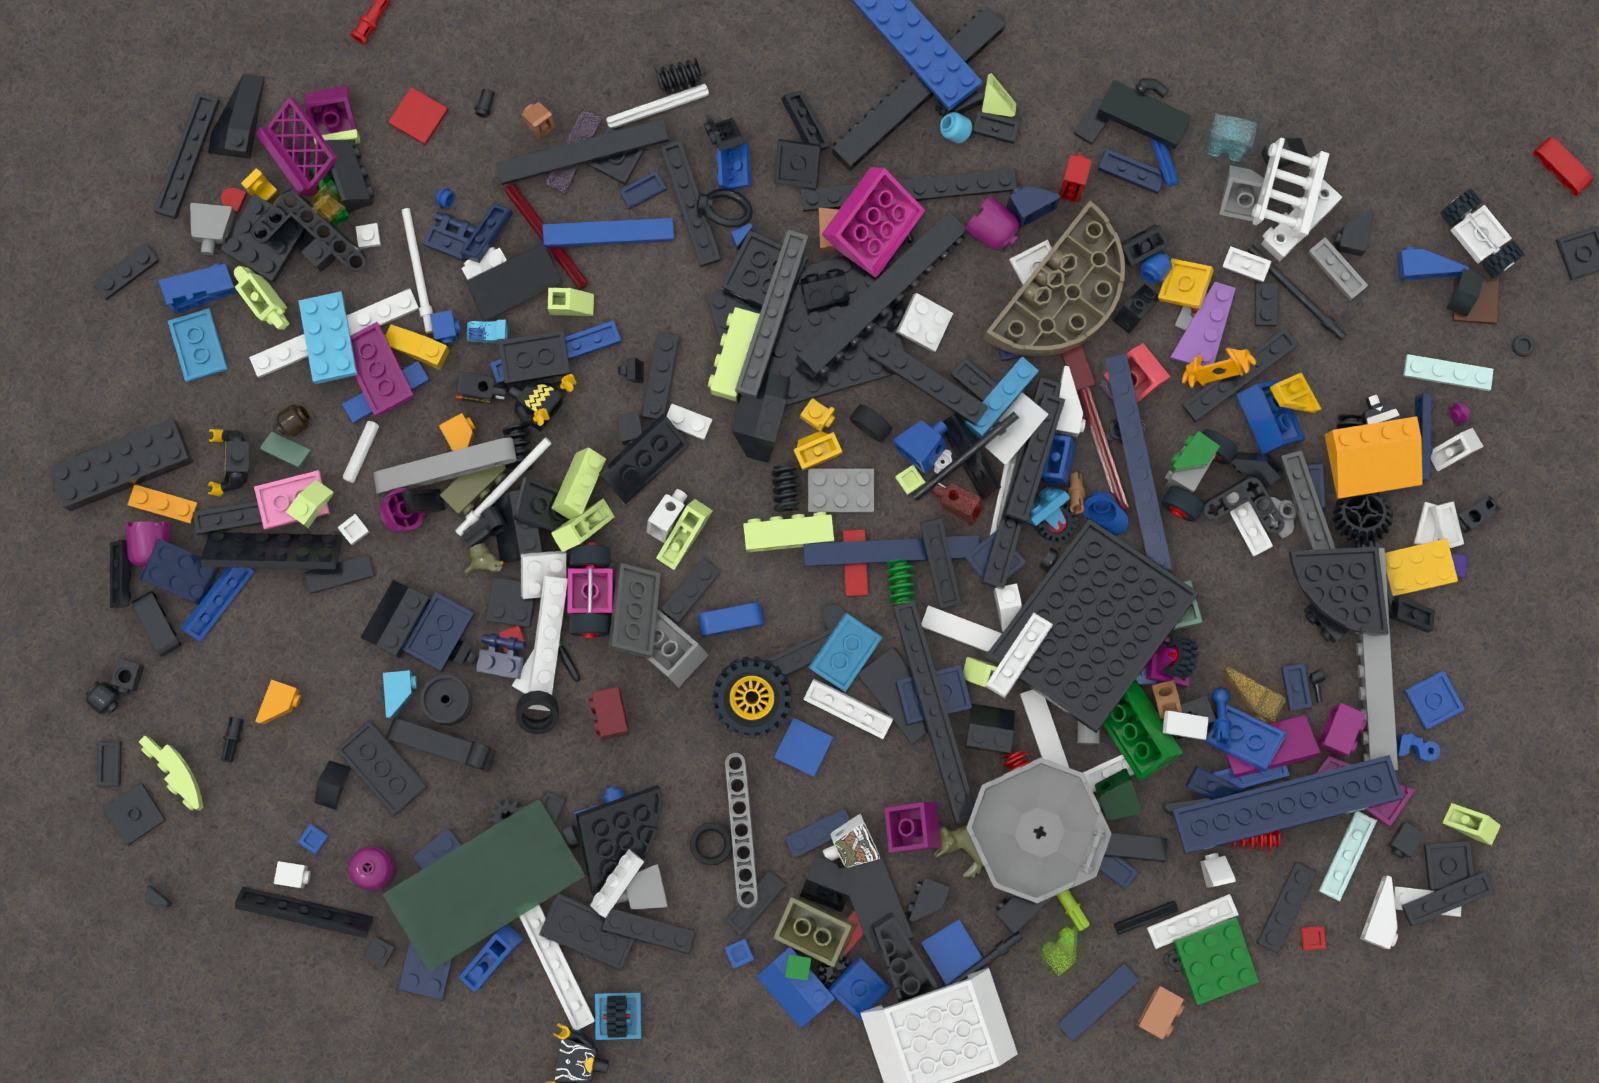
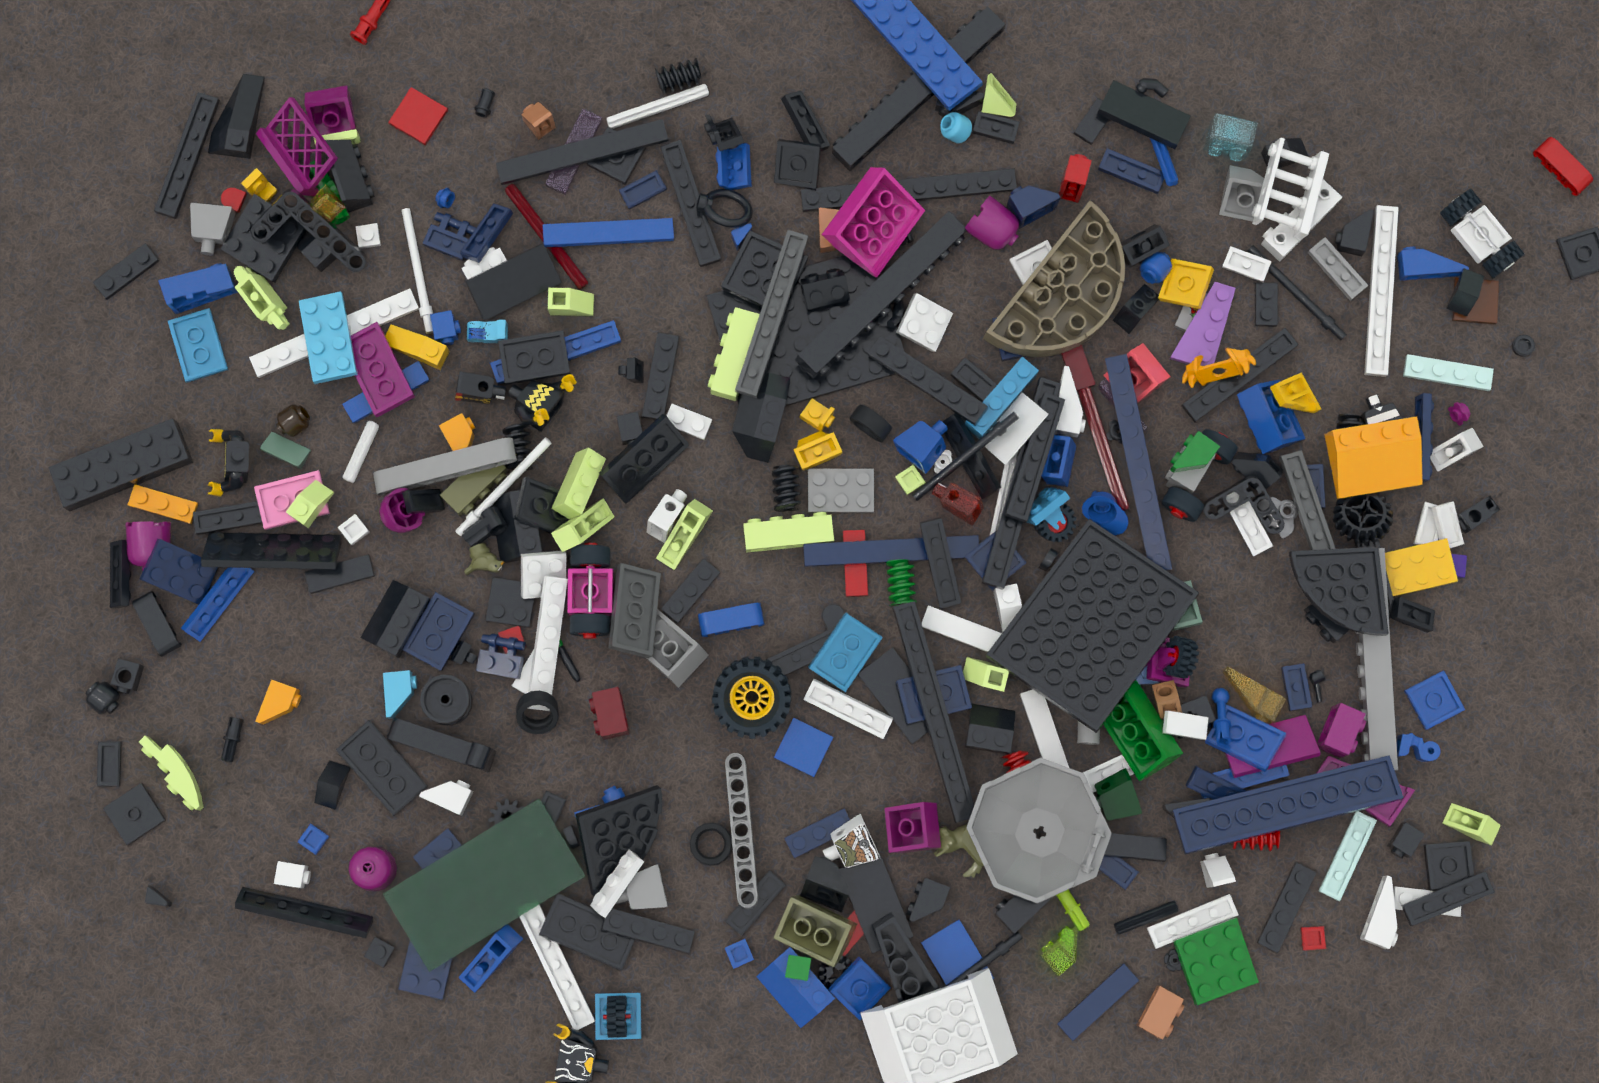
(450, 796): none -> white slope
(1019, 655): white tile -> none
(1076, 493): medium nougat pin -> none
(1381, 291): none -> white plate

